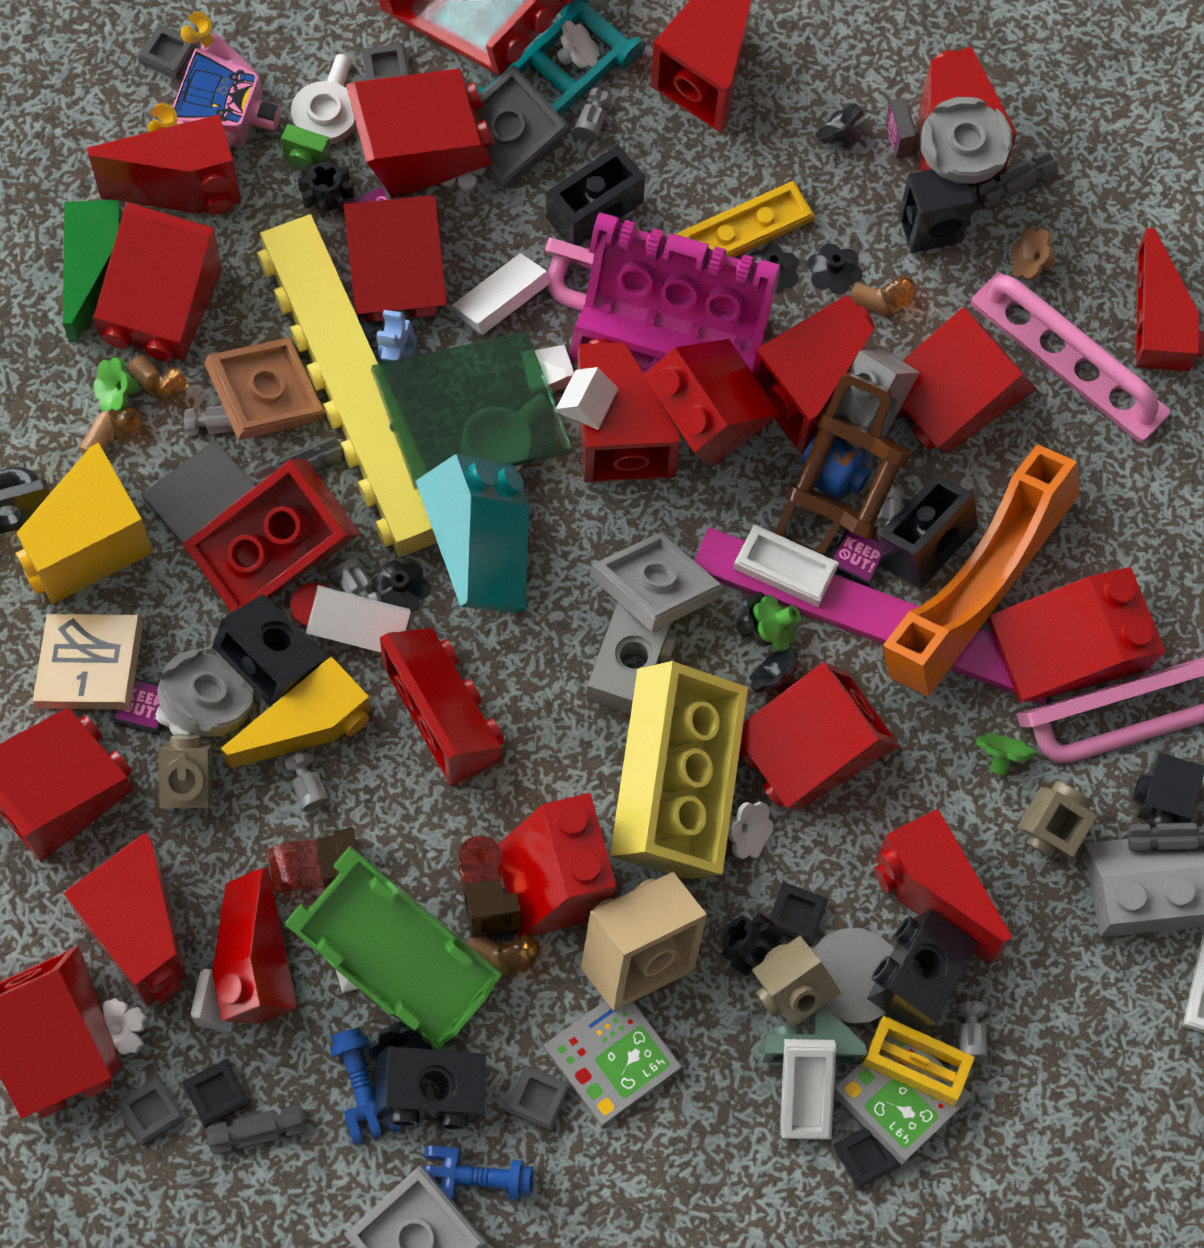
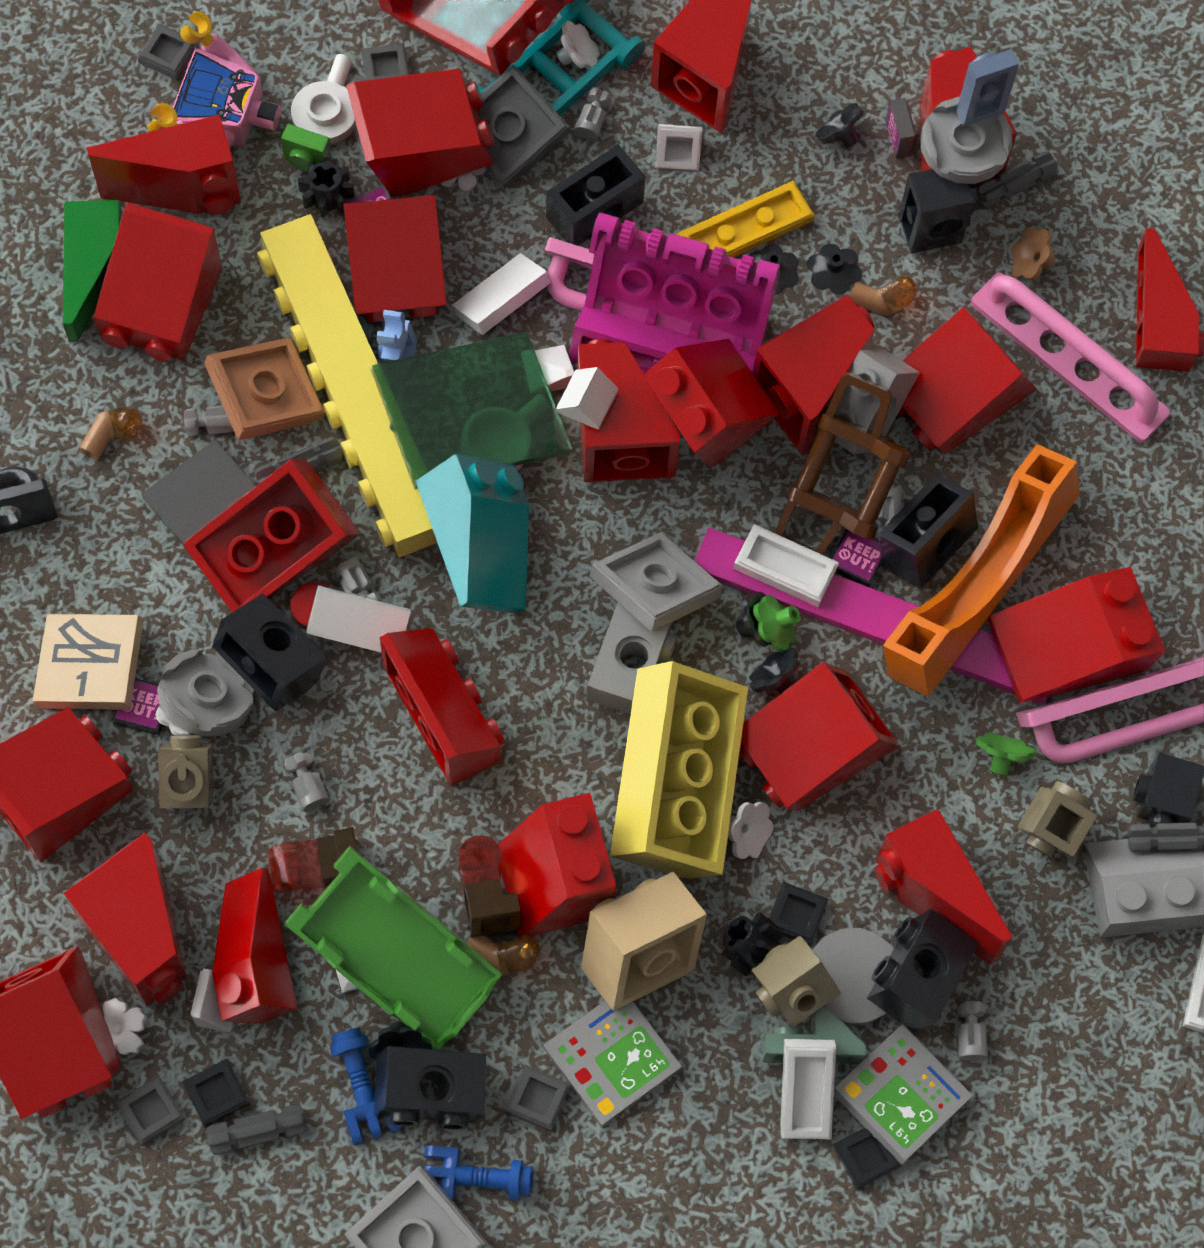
(82, 530): yellow slope -> none
(114, 385): bright green plant -> none
(155, 383): clear orange arm -> none
(307, 716): yellow slope -> none
(402, 594): black plant -> none
(678, 147): none -> white slope
(843, 470): blue head -> none
(913, 1078): yellow tile -> none
(987, 86): none -> sand blue plate

